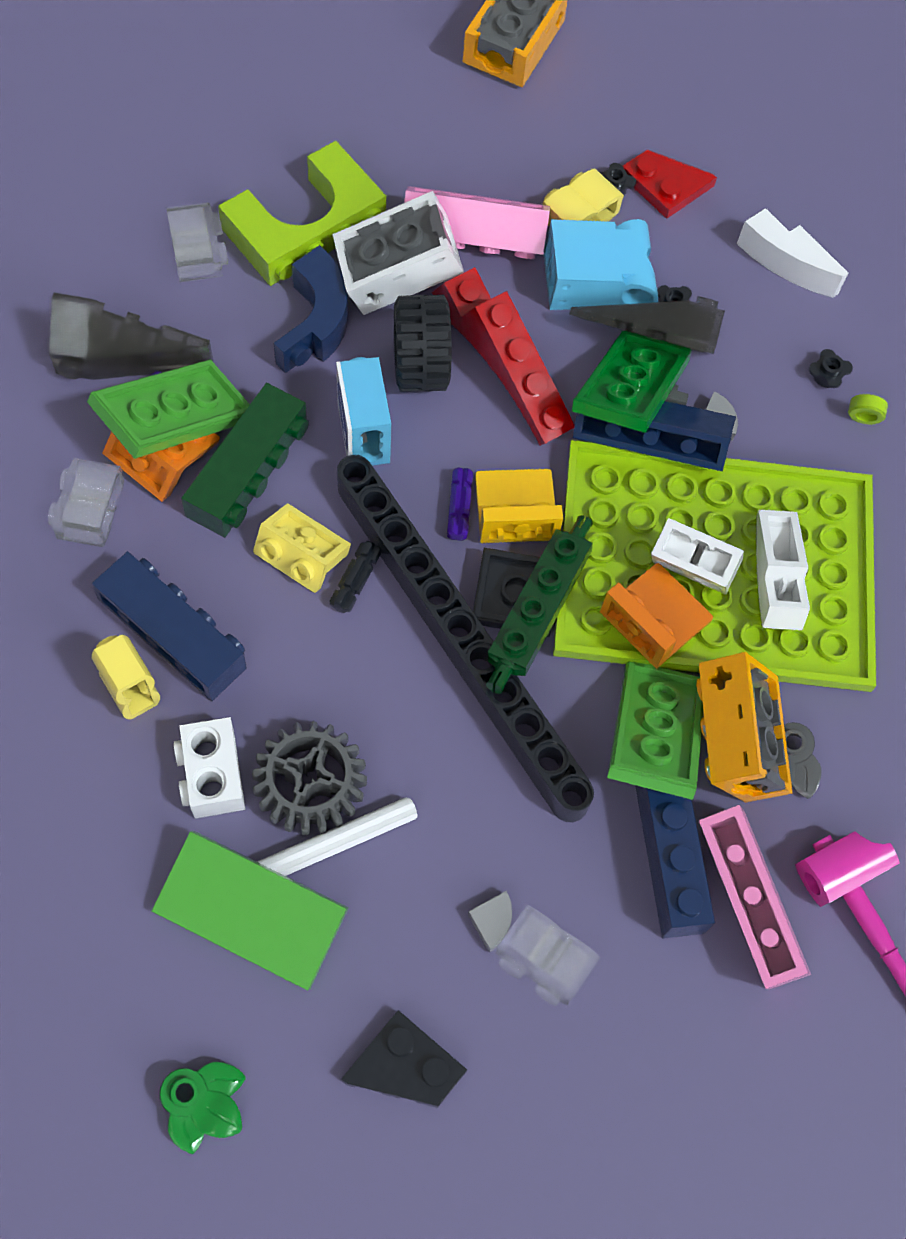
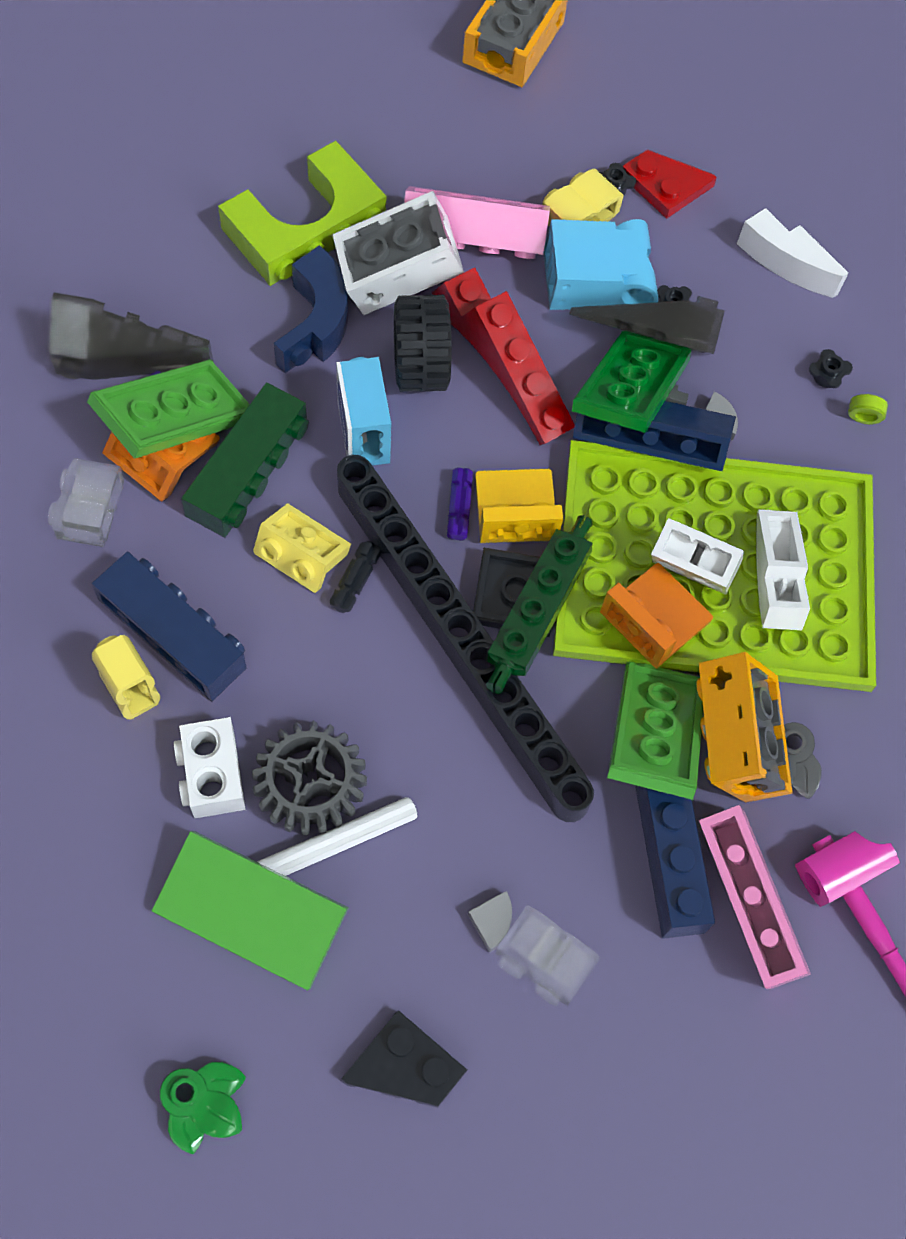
(195, 241): clear brick -> none

